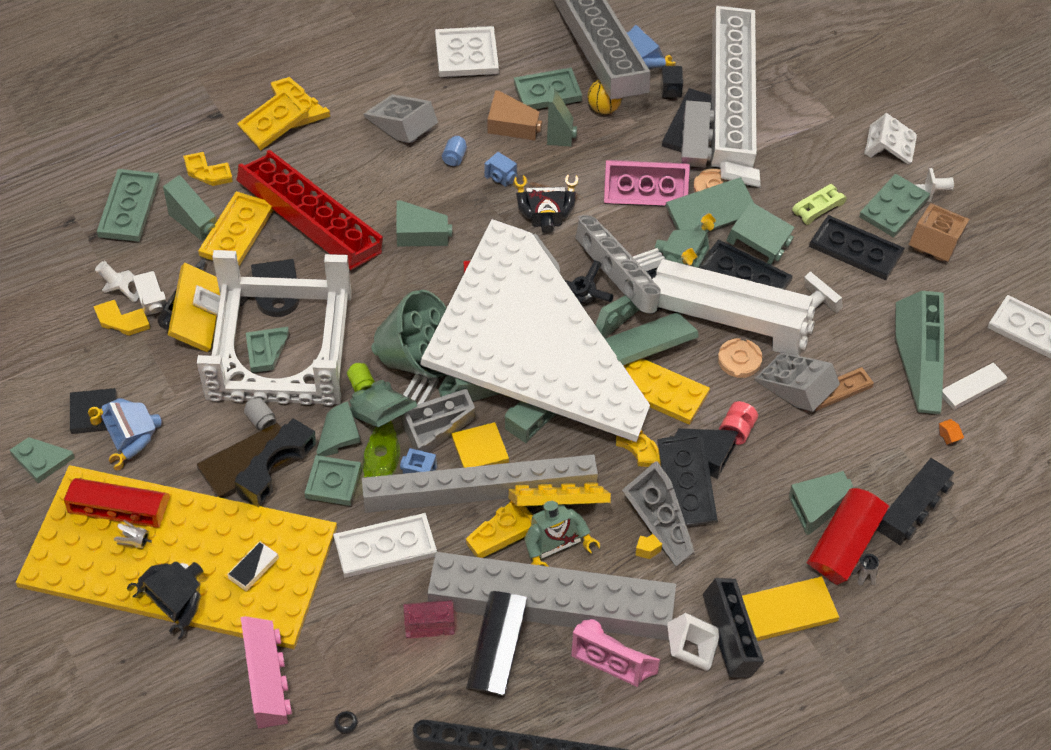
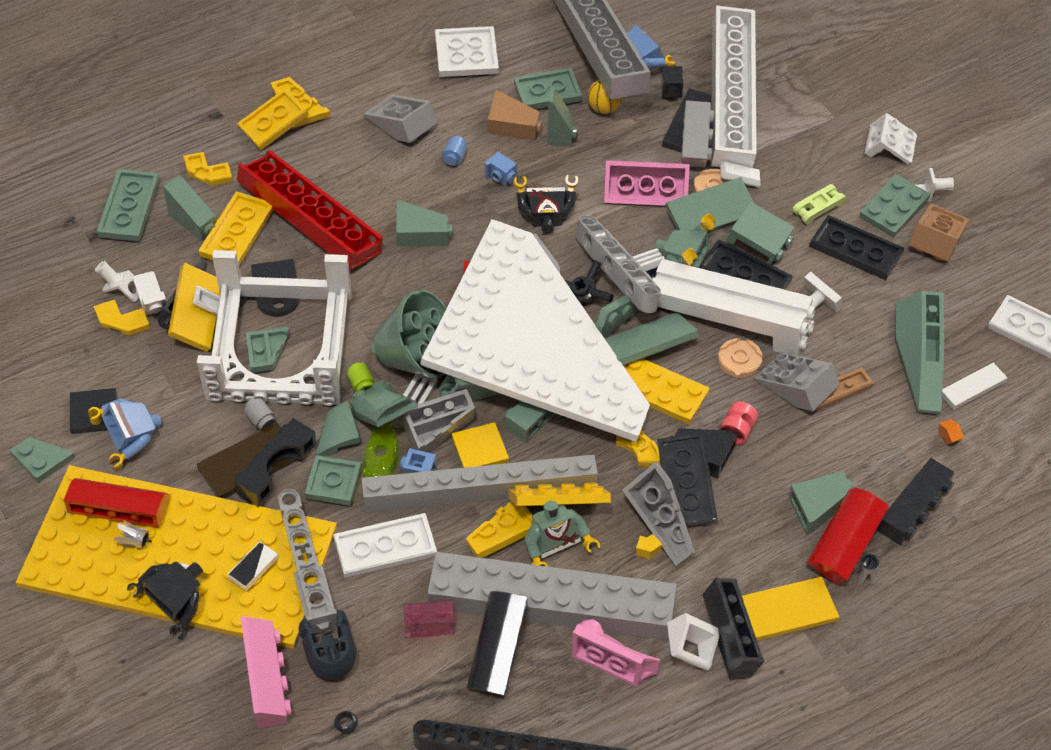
(318, 617): none -> piece

